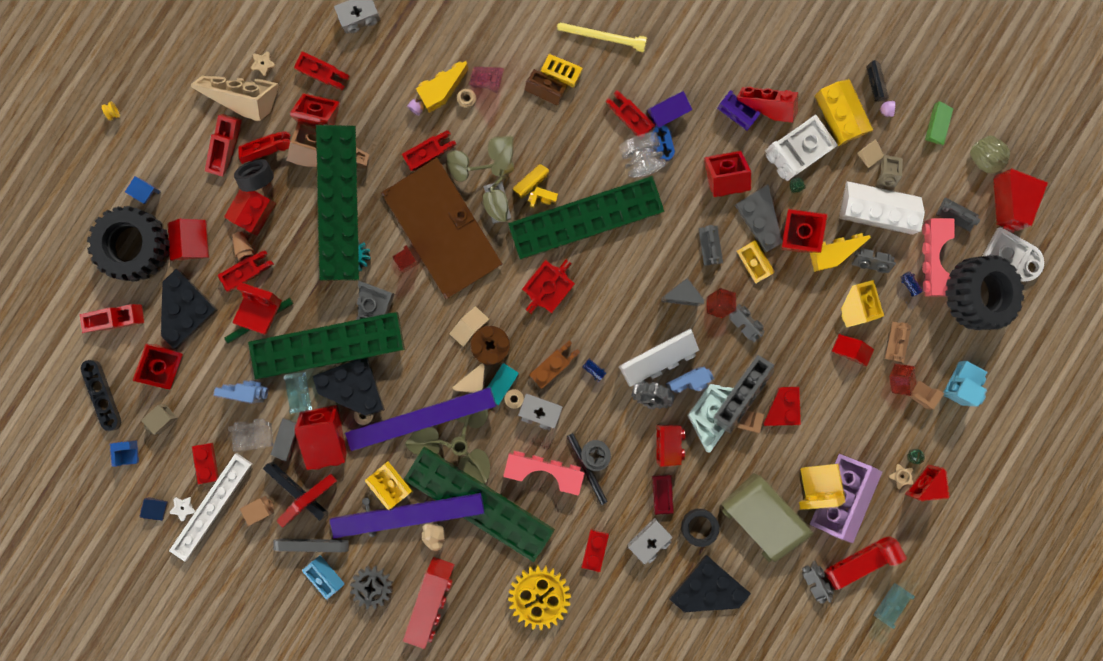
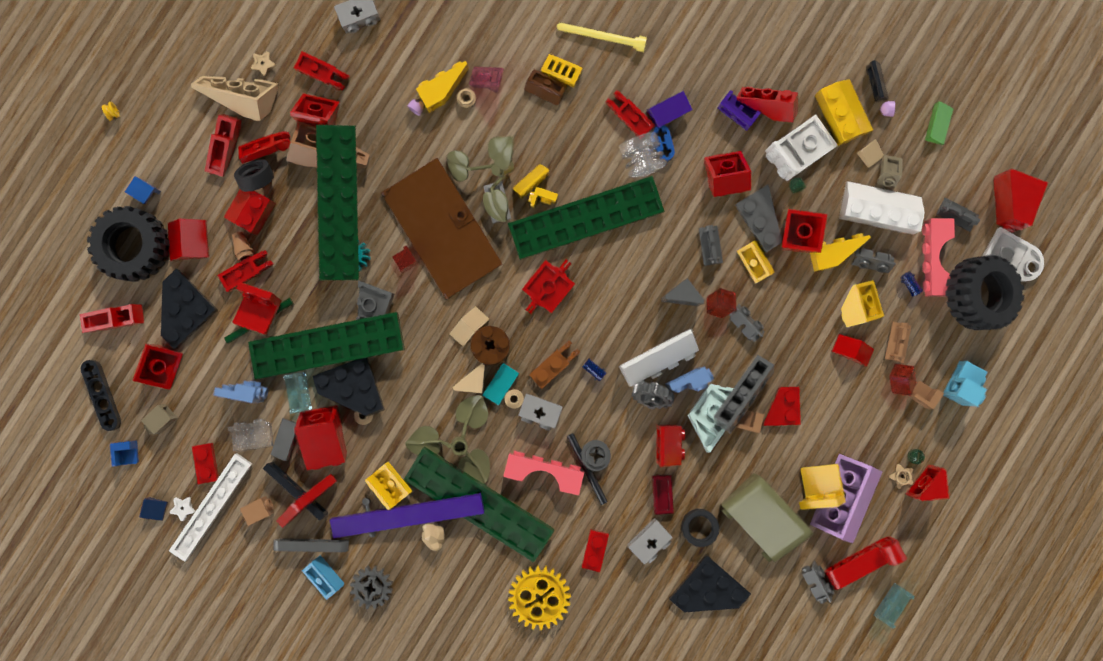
(421, 419): dark purple tile -> none
(427, 151): red hinge -> none
(429, 602): wedge -> none
(990, 154): olive hair -> none

